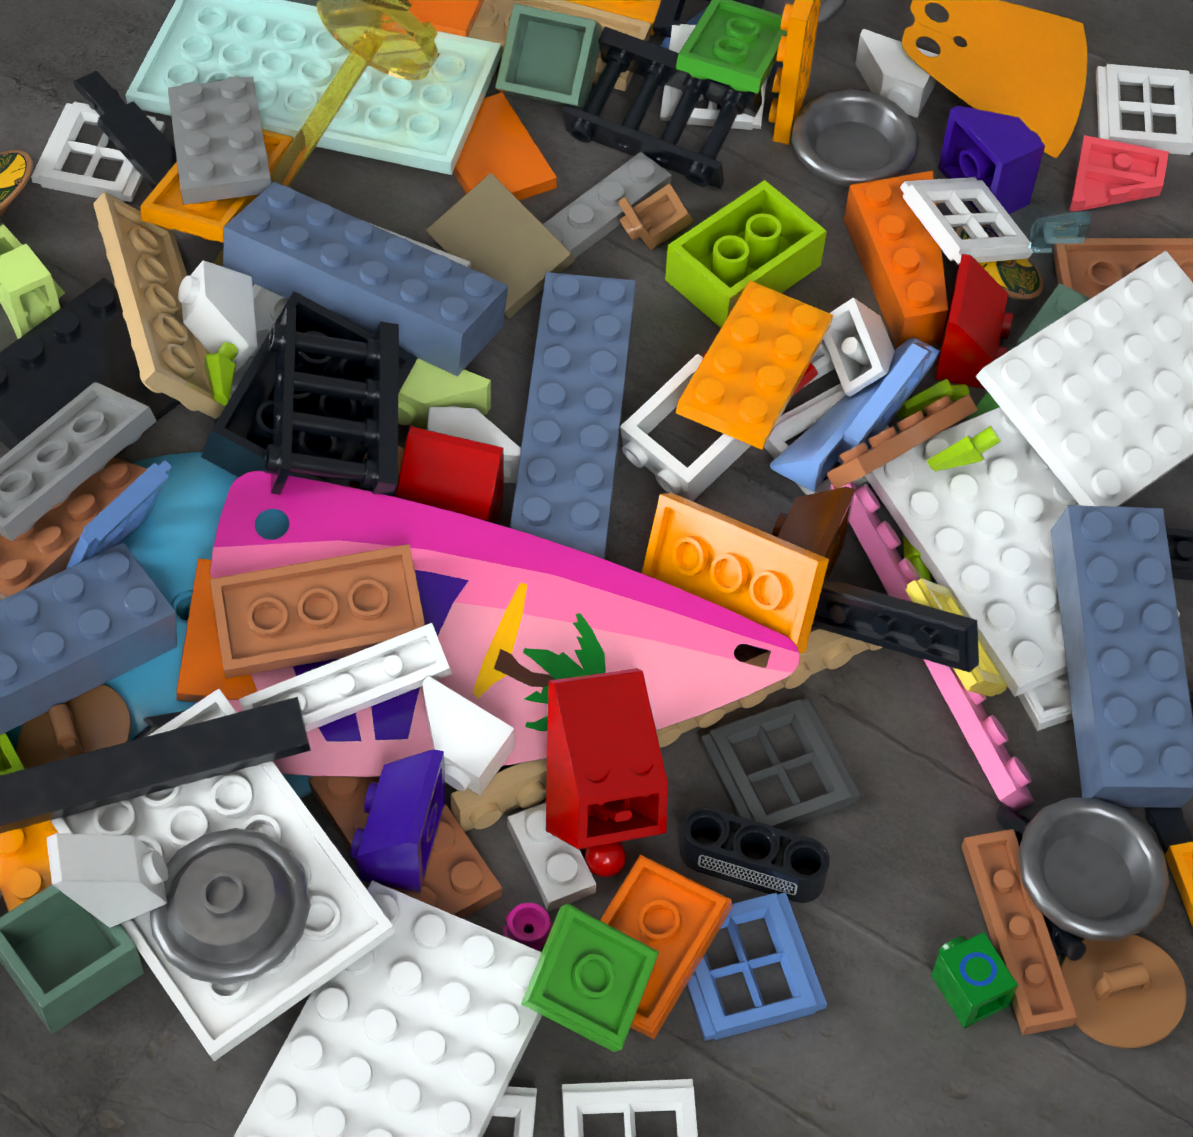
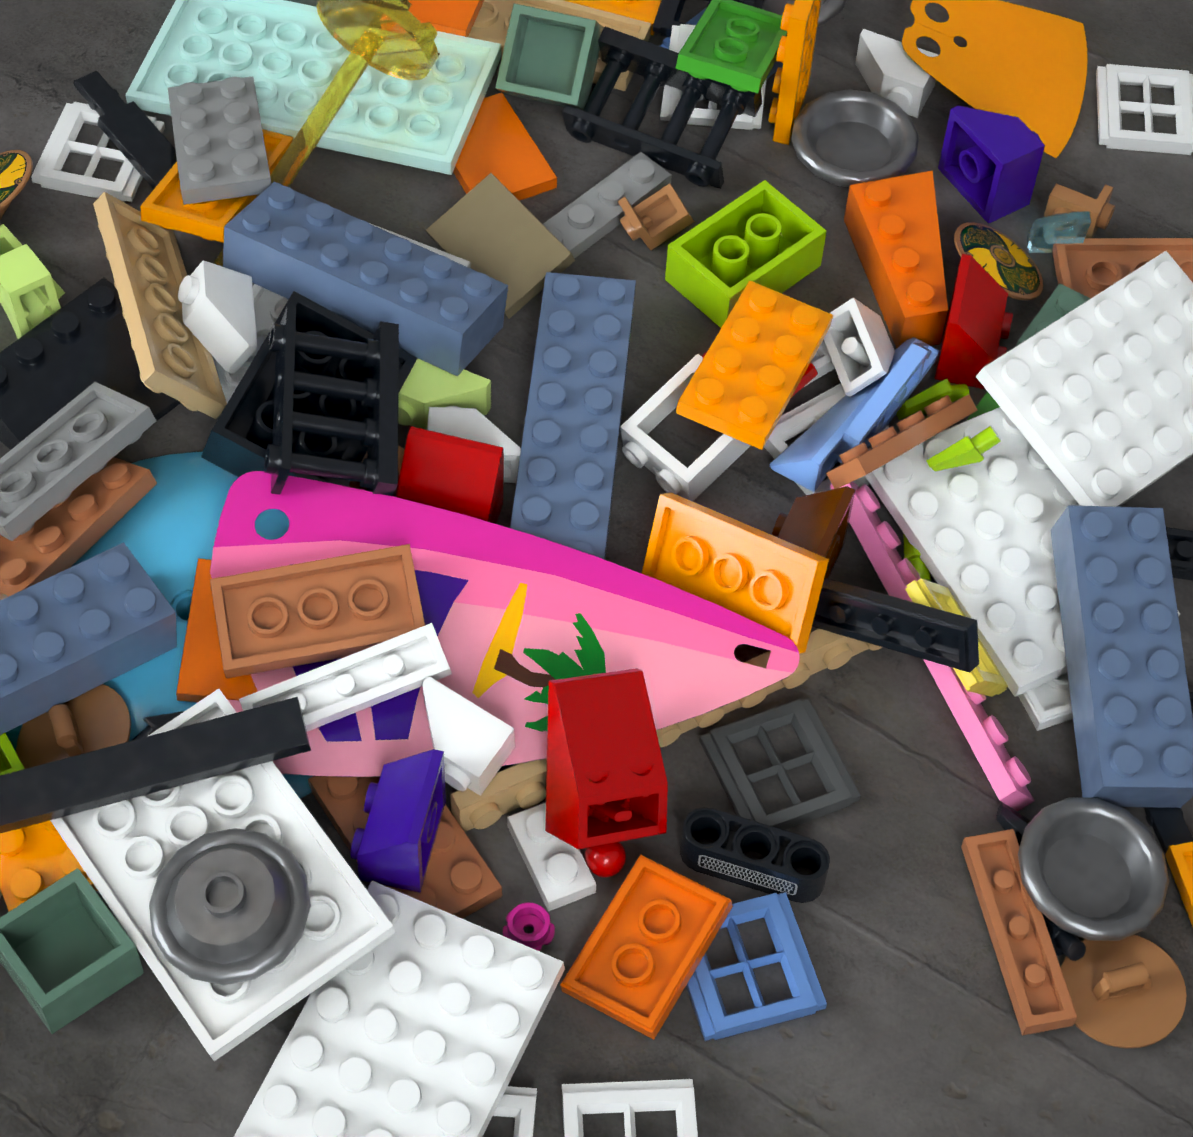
(108, 874): white slope -> none
(122, 514): medium blue piece -> none
(220, 371): lime bar -> none
(590, 978): bright green tile -> none
(923, 194): white piece -> none
(973, 978): green brick -> none
(1067, 200): none -> medium nougat bracket
(1116, 173): coral wing -> none

